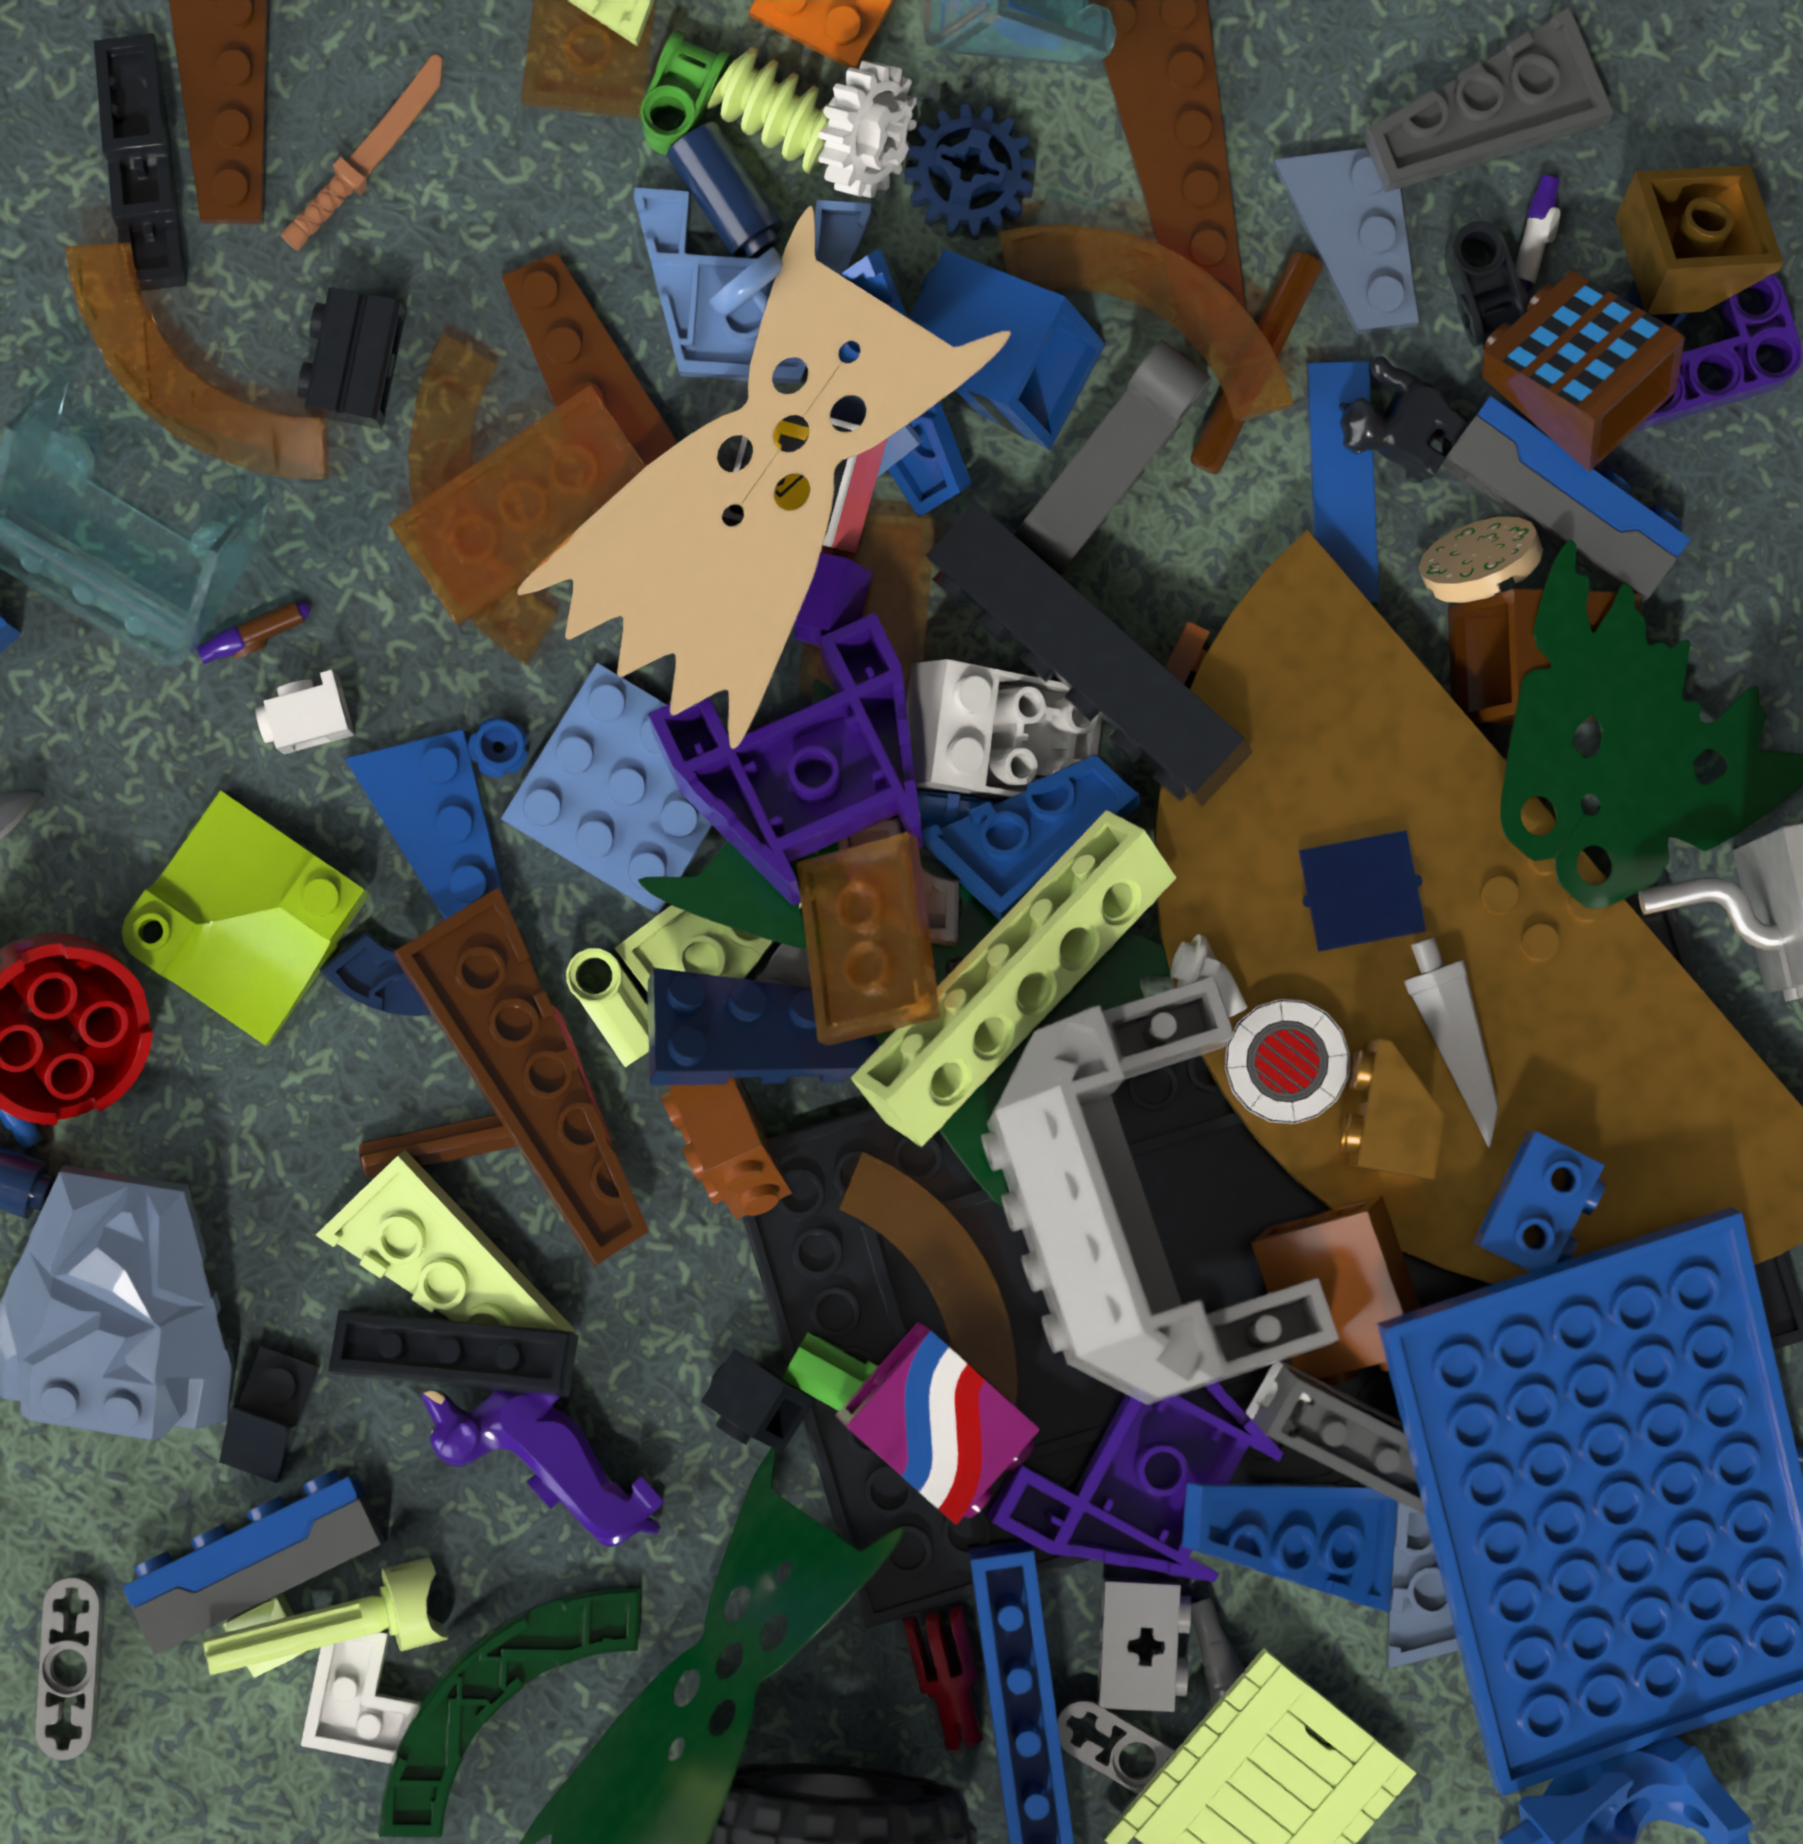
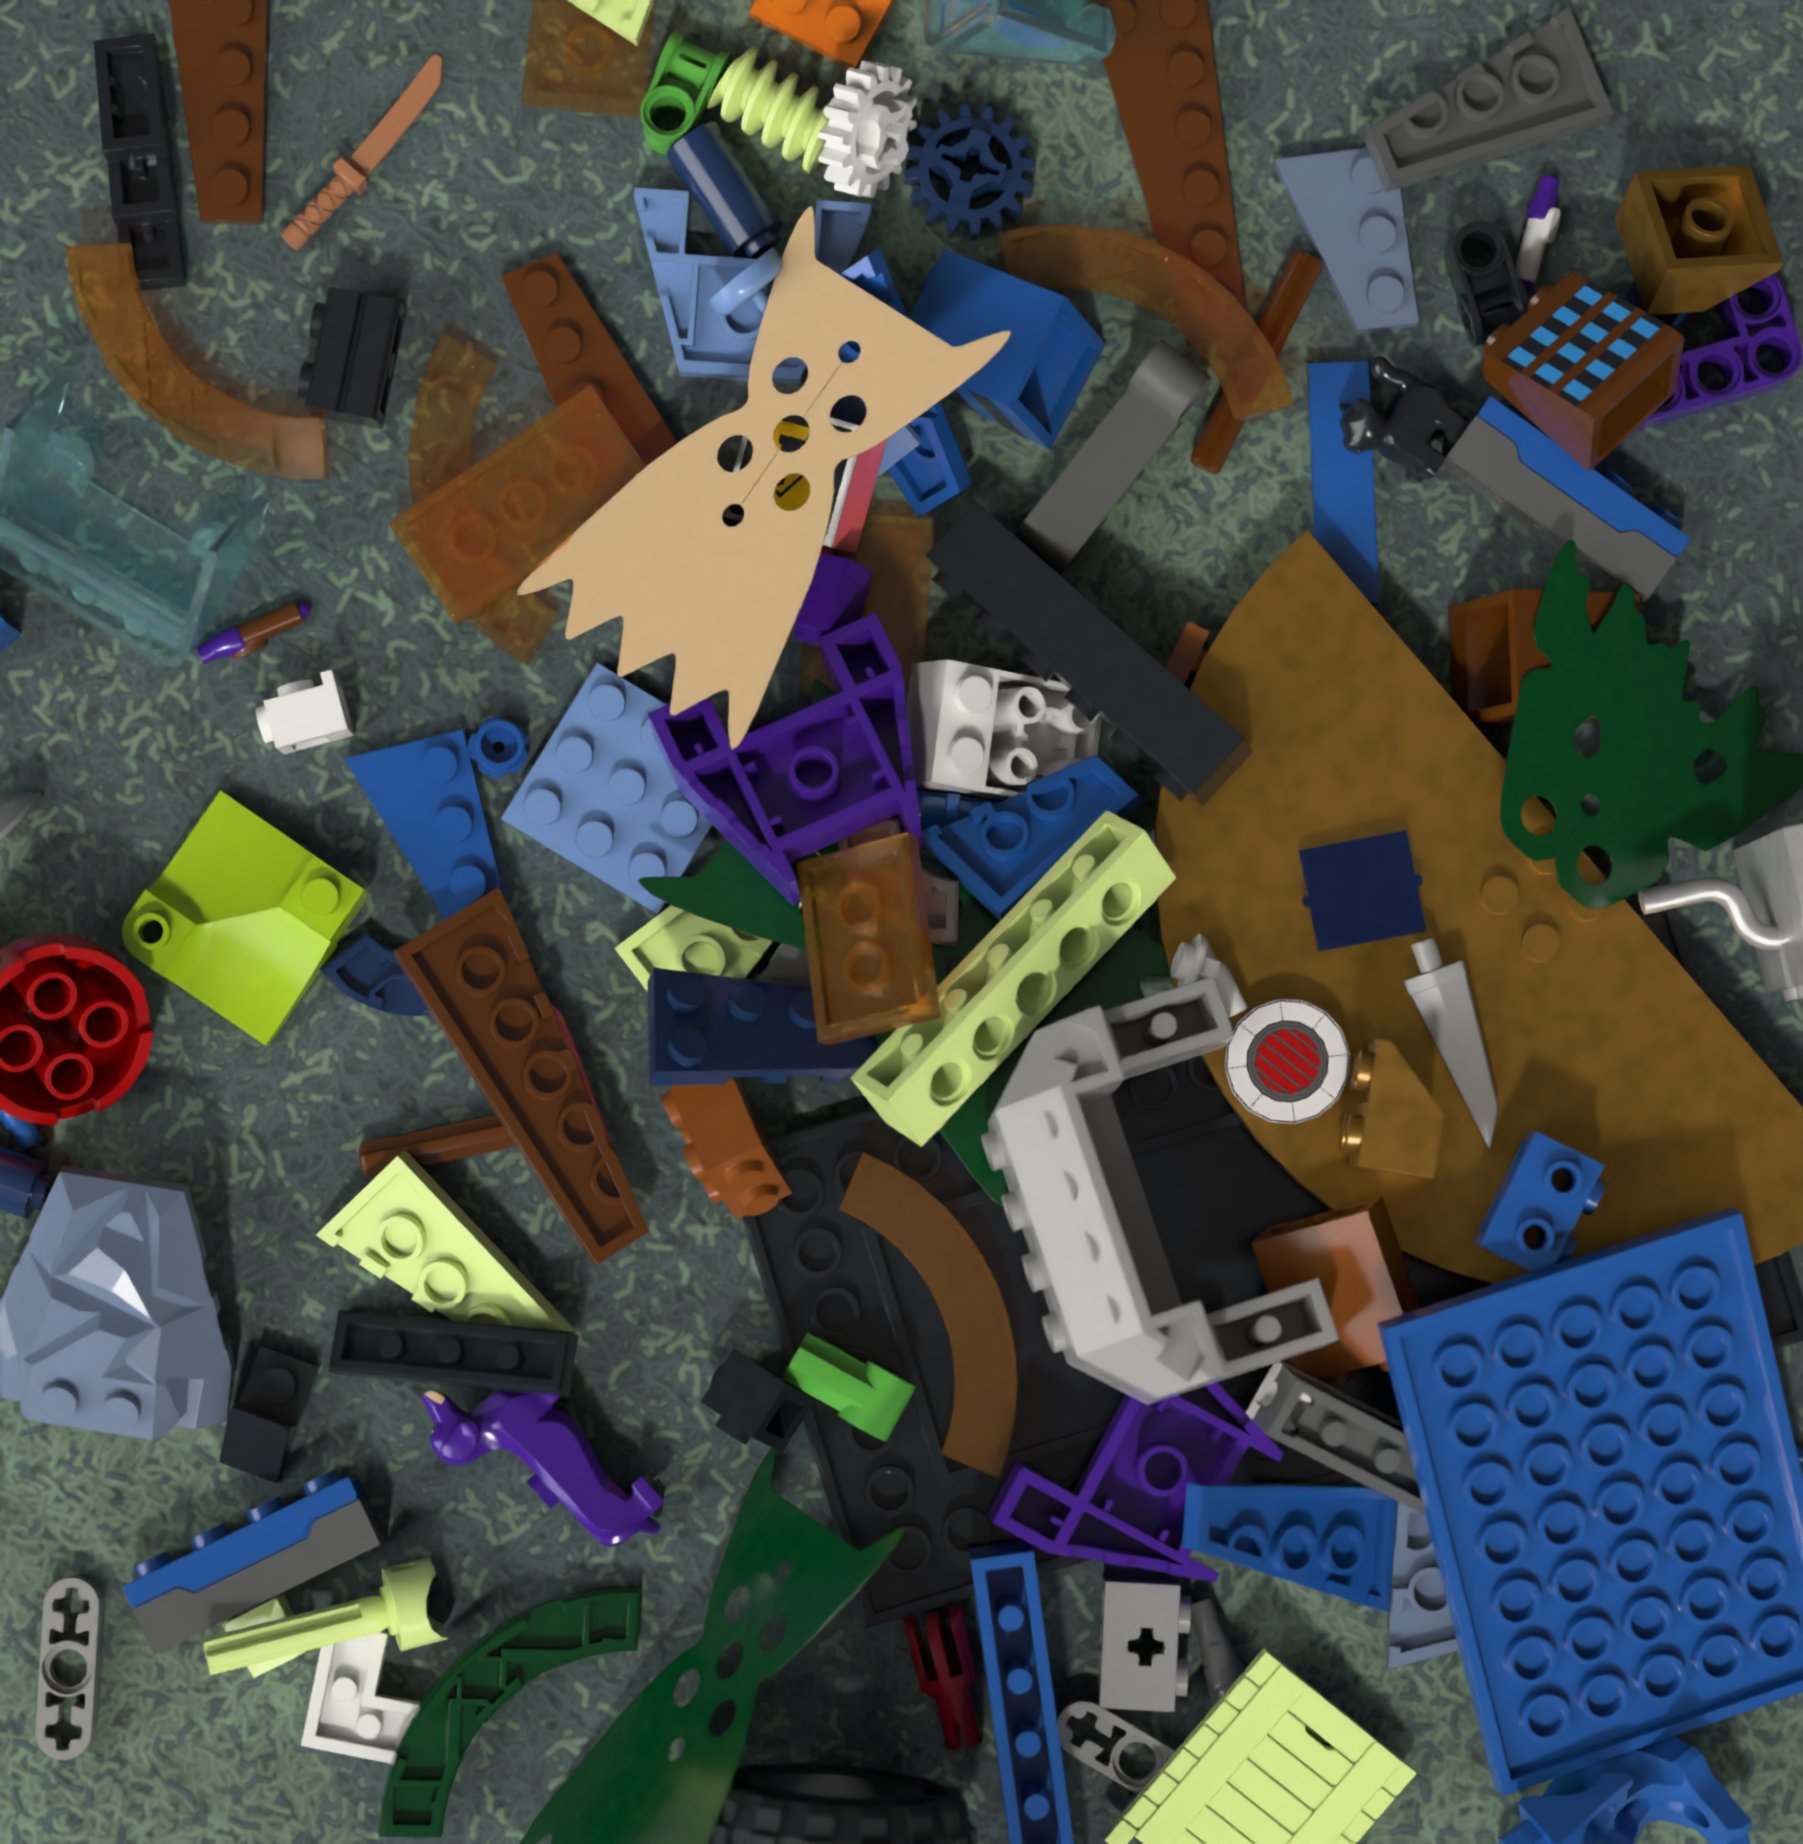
(617, 1011): yellowish green piece -> none
(939, 1424): panel -> none
(1478, 557): tan tile -> none

